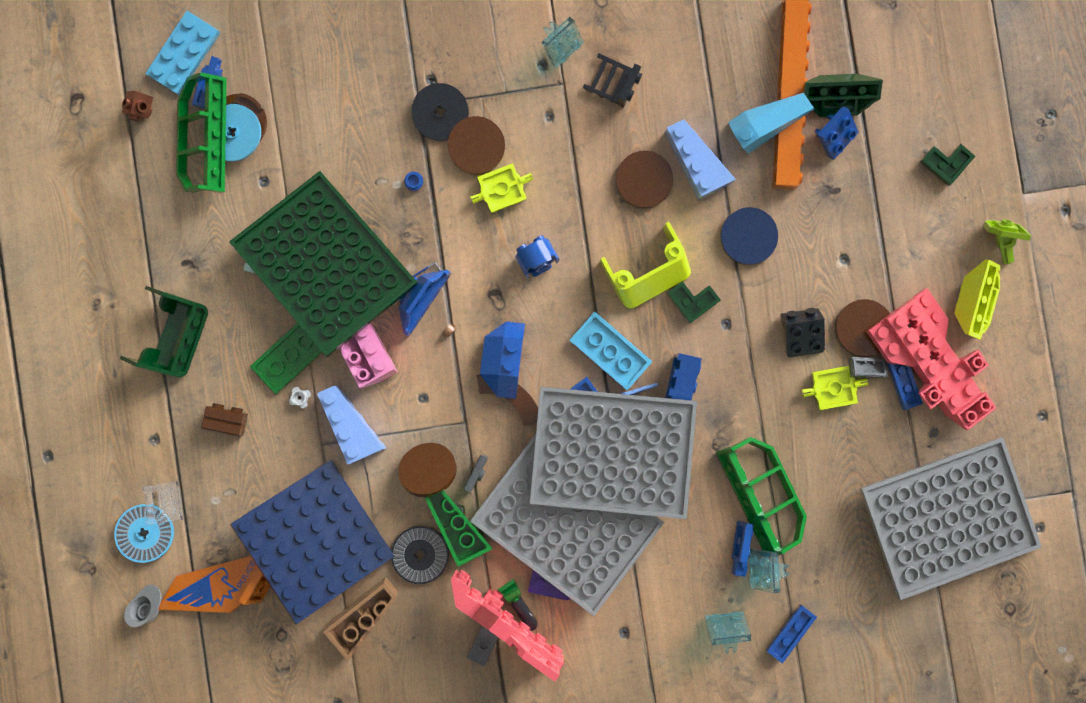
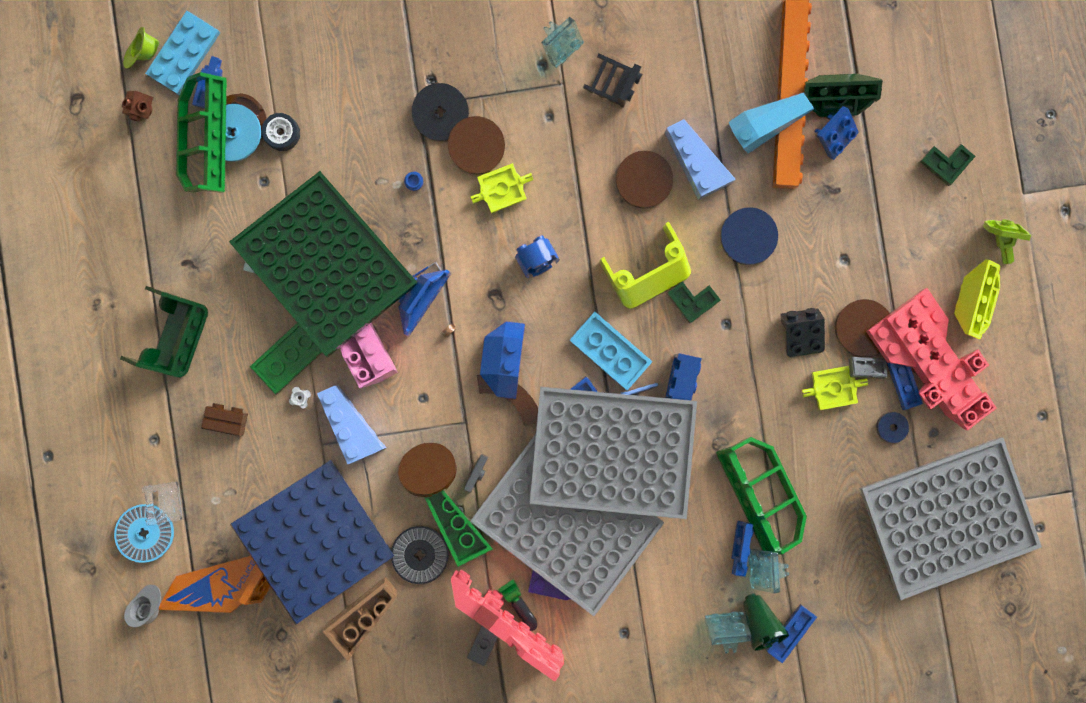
(141, 48): none -> lime piece
(272, 127): none -> wheel
(762, 623): none -> dark green cone
(901, 427): none -> dark blue piece

